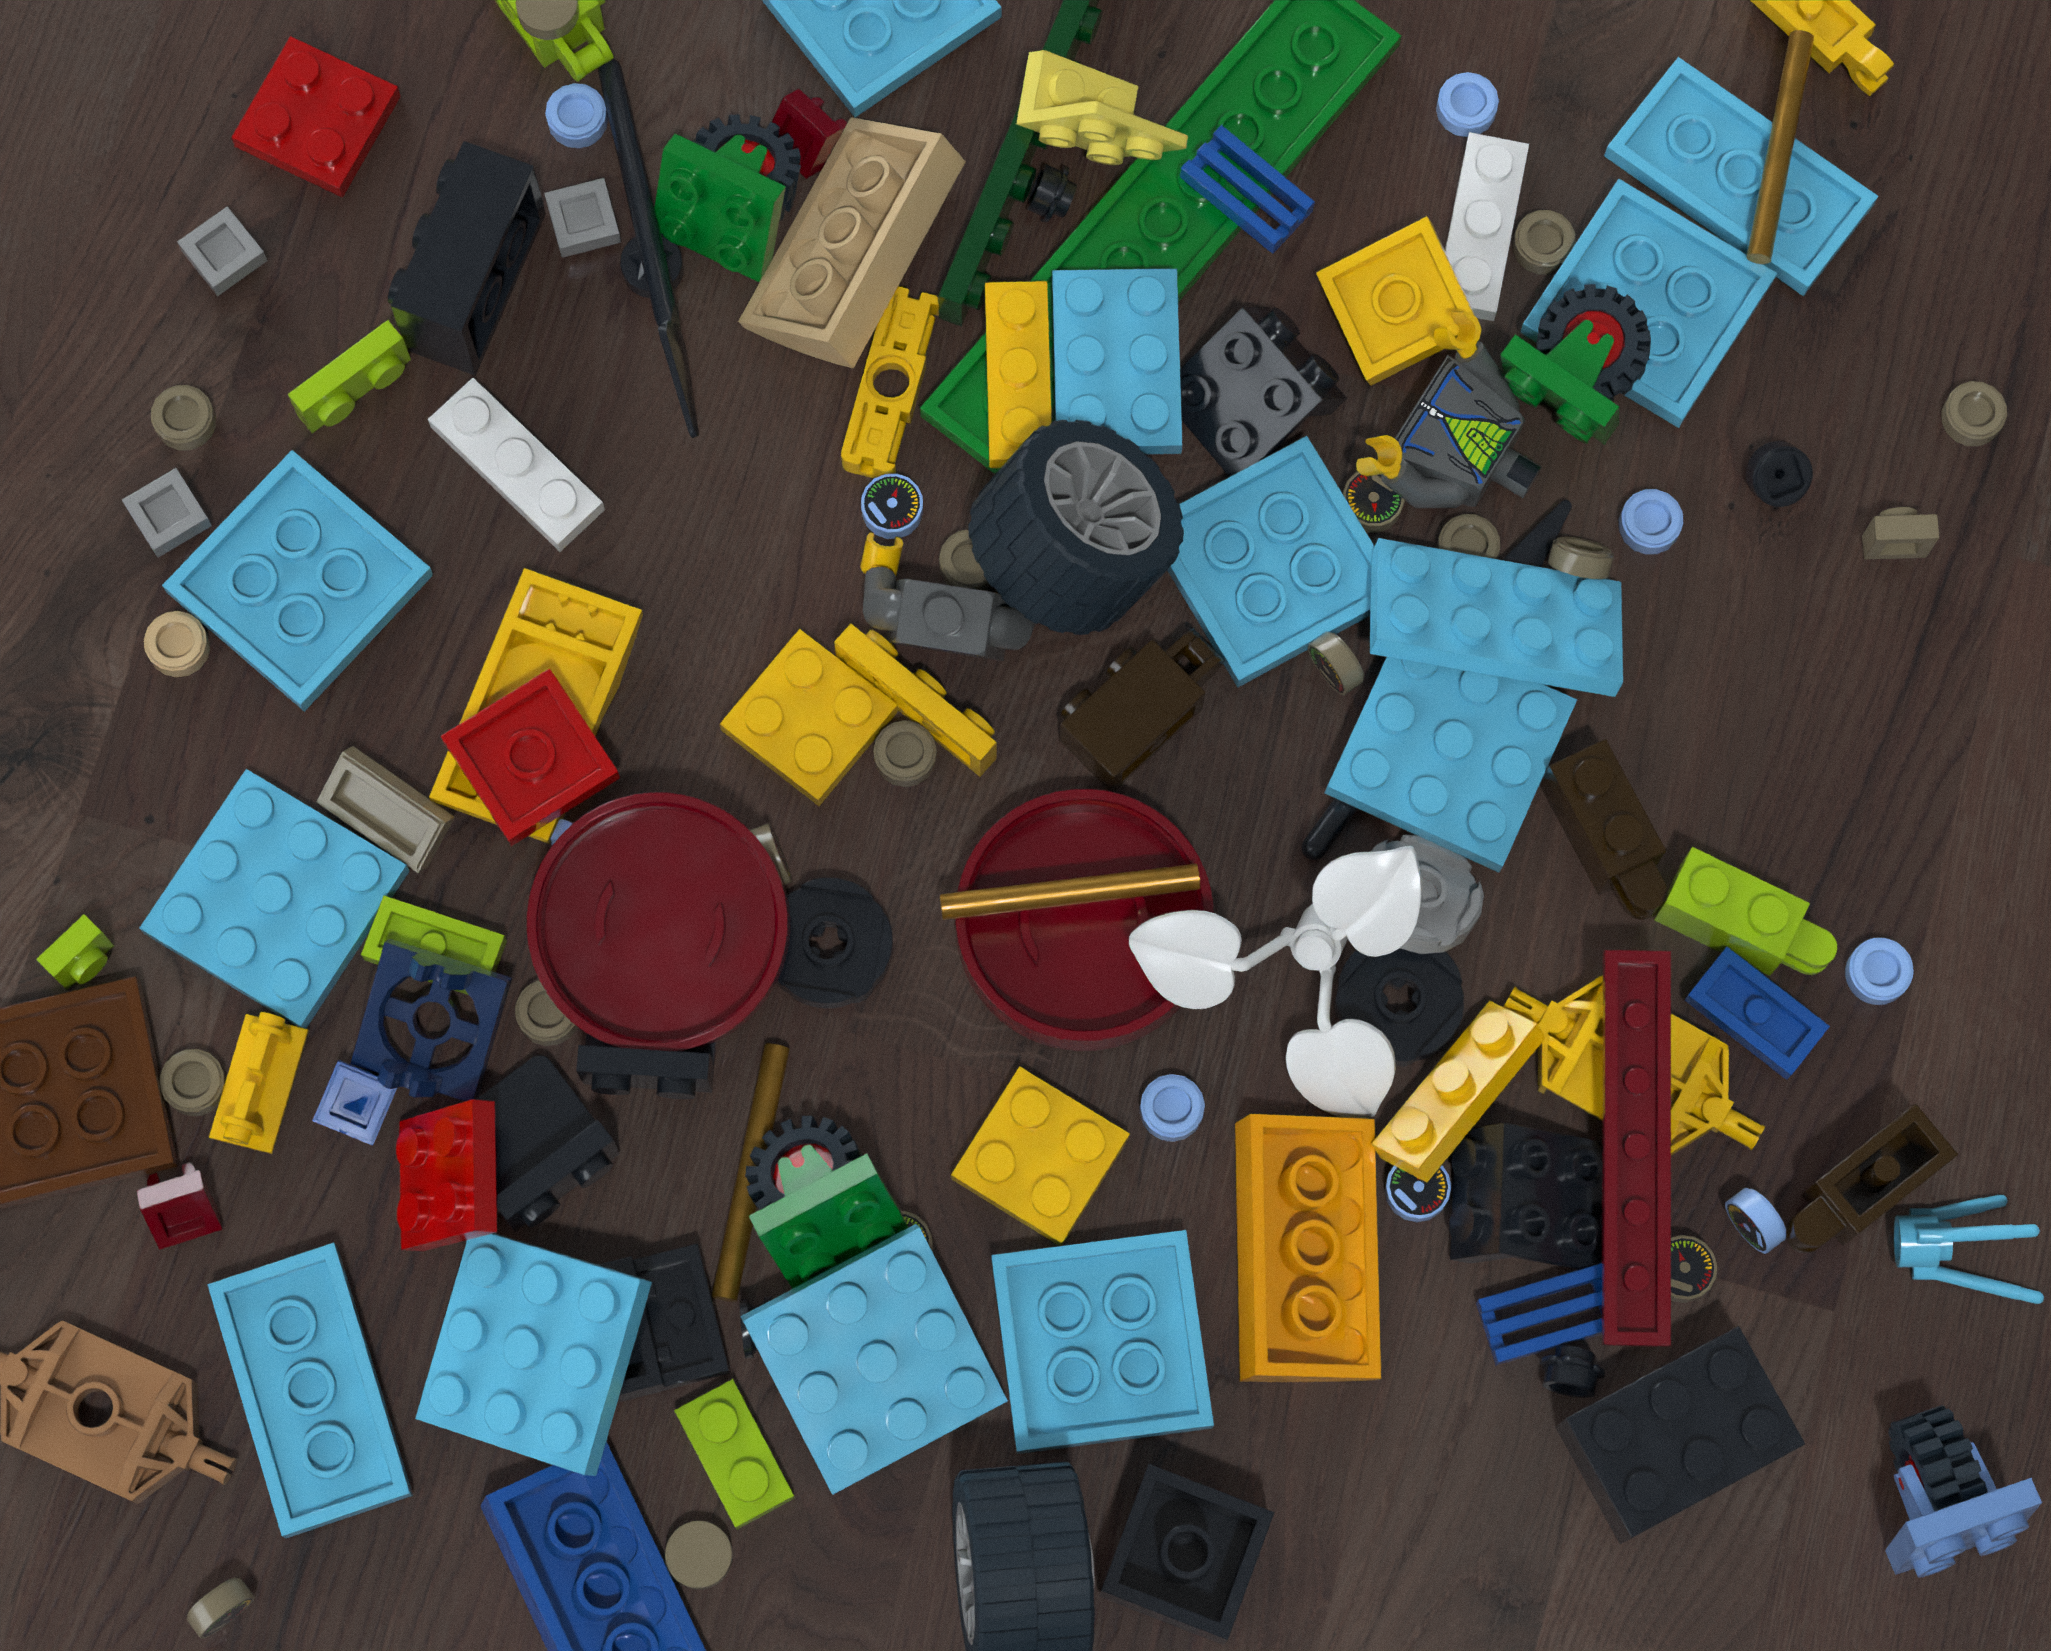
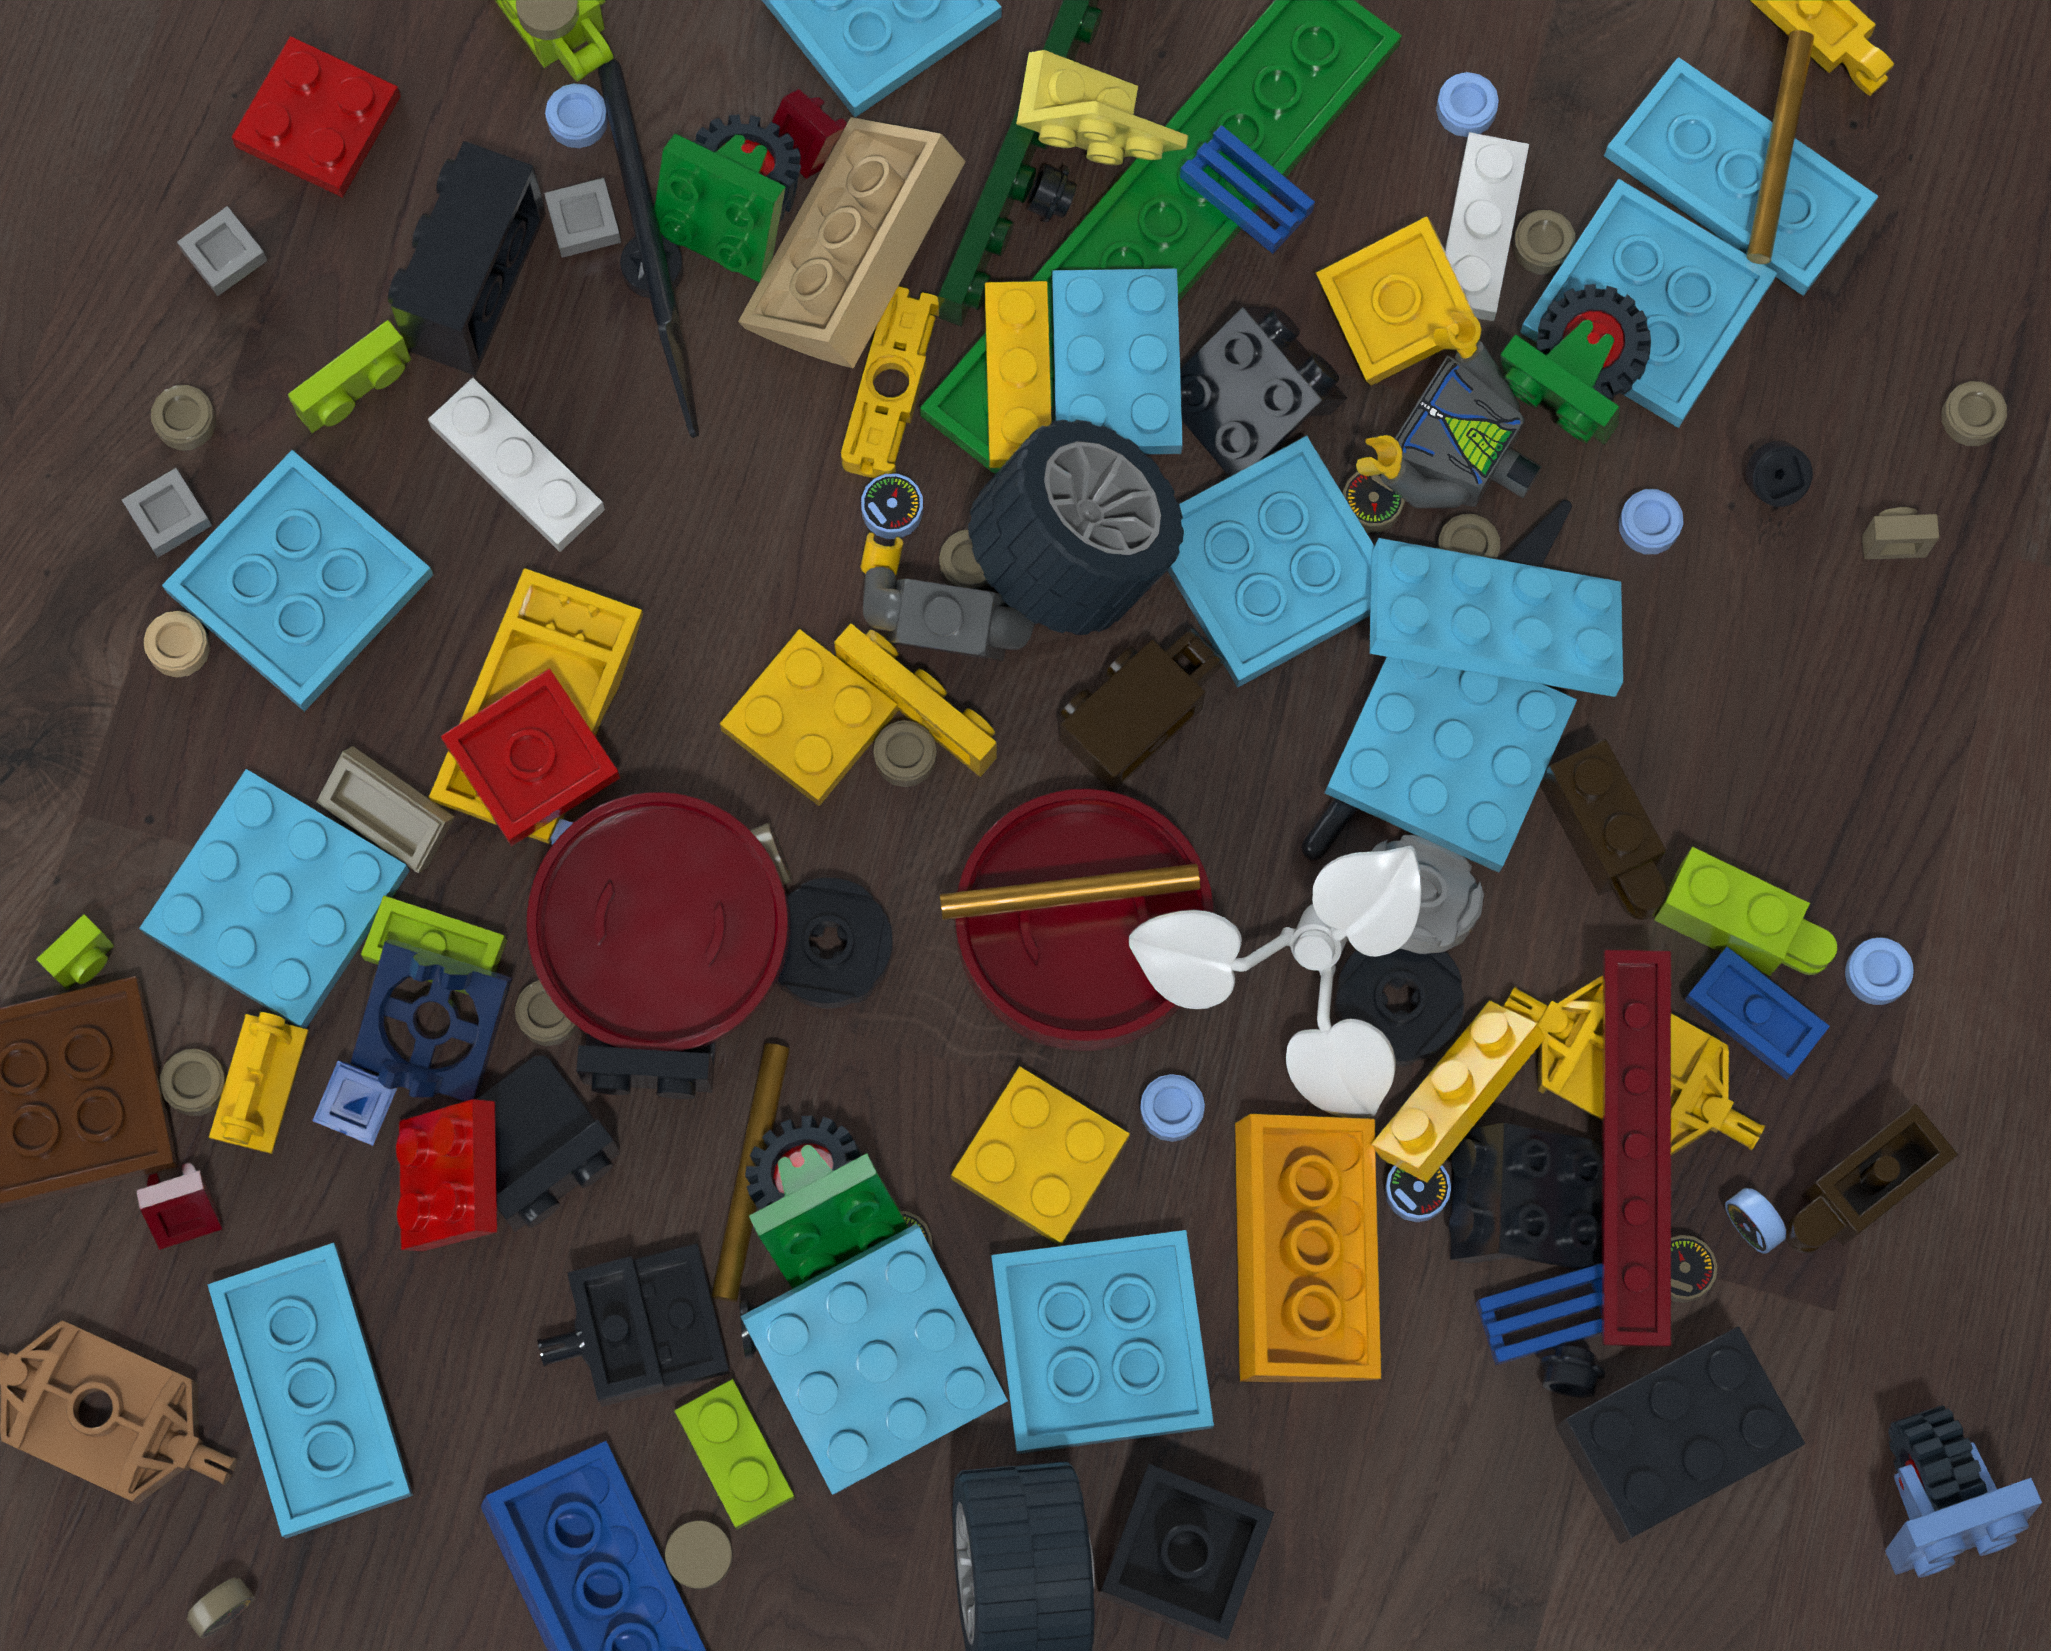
(534, 1351): medium azure plate -> none
(1336, 662): dark tan tile -> none
(1581, 557): dark tan tile -> none
(1926, 1239): medium azure plant -> none

